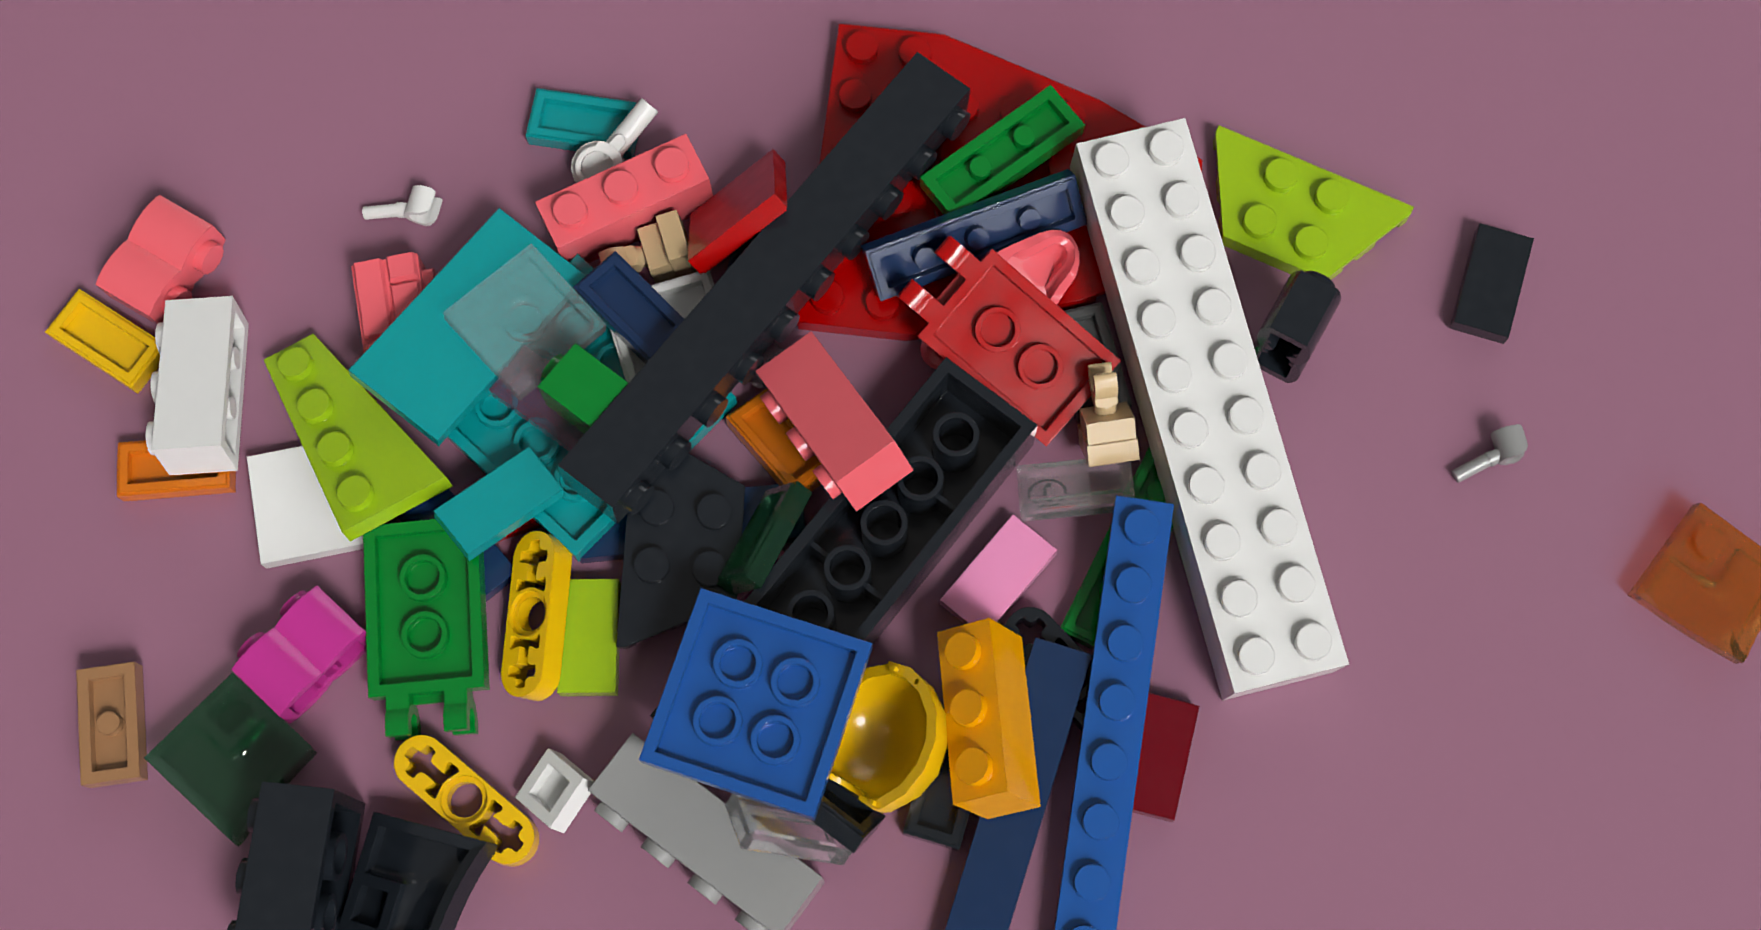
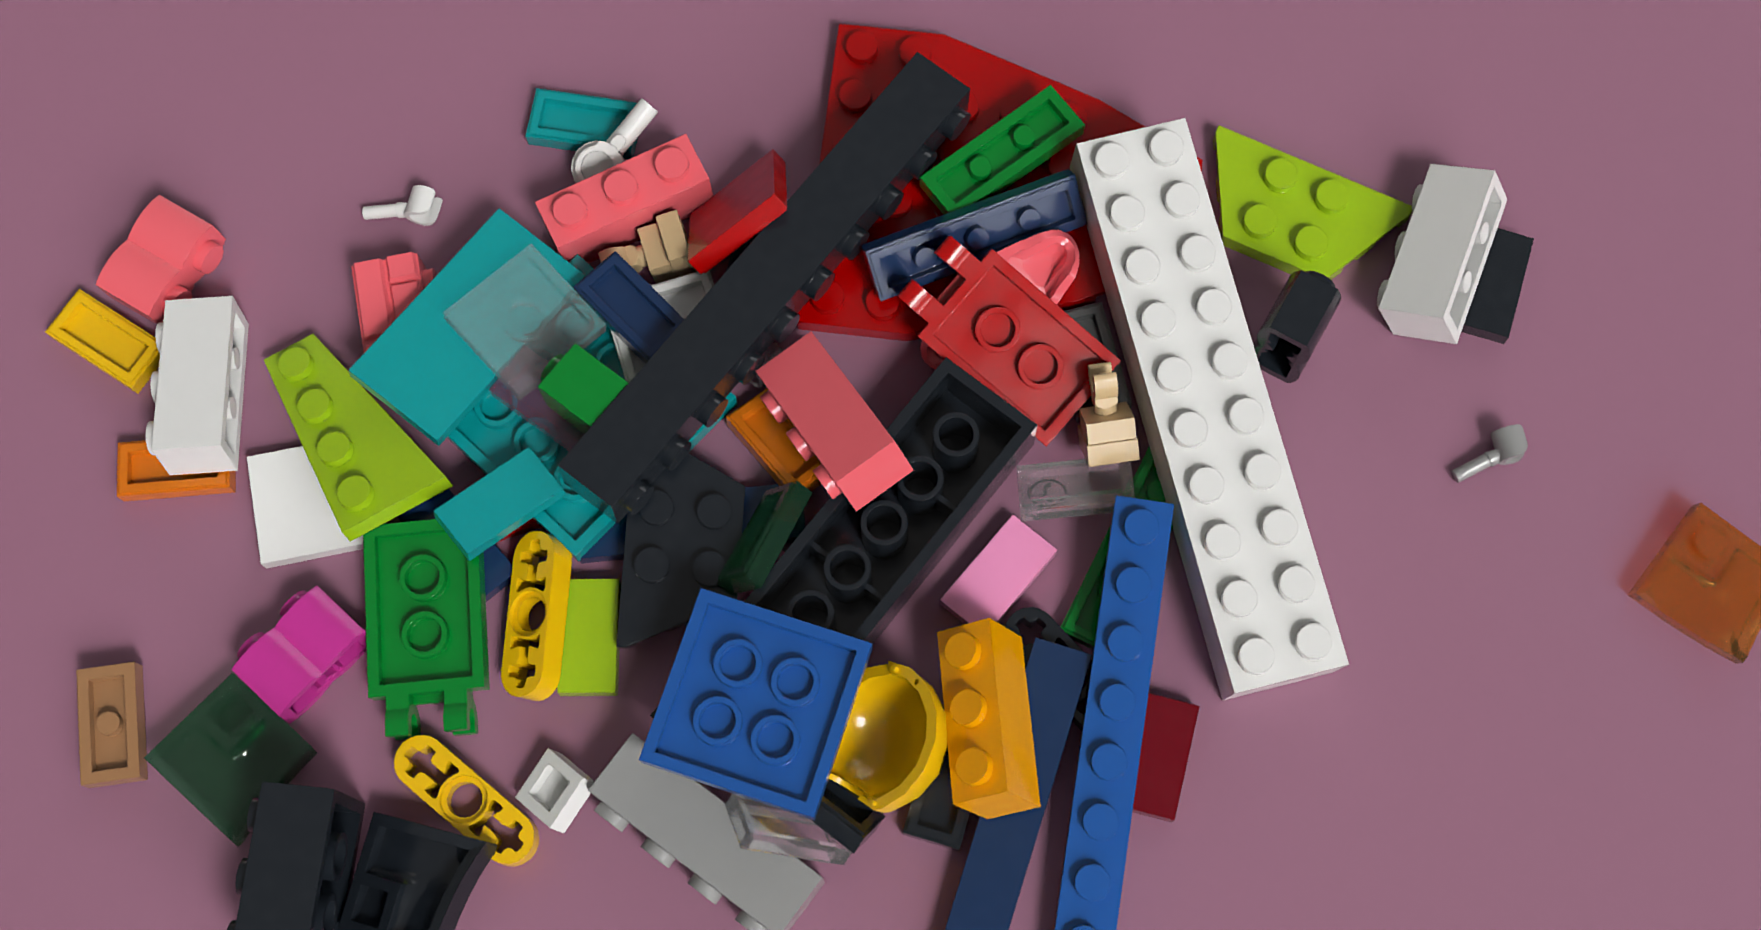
(1442, 253): none -> white brick

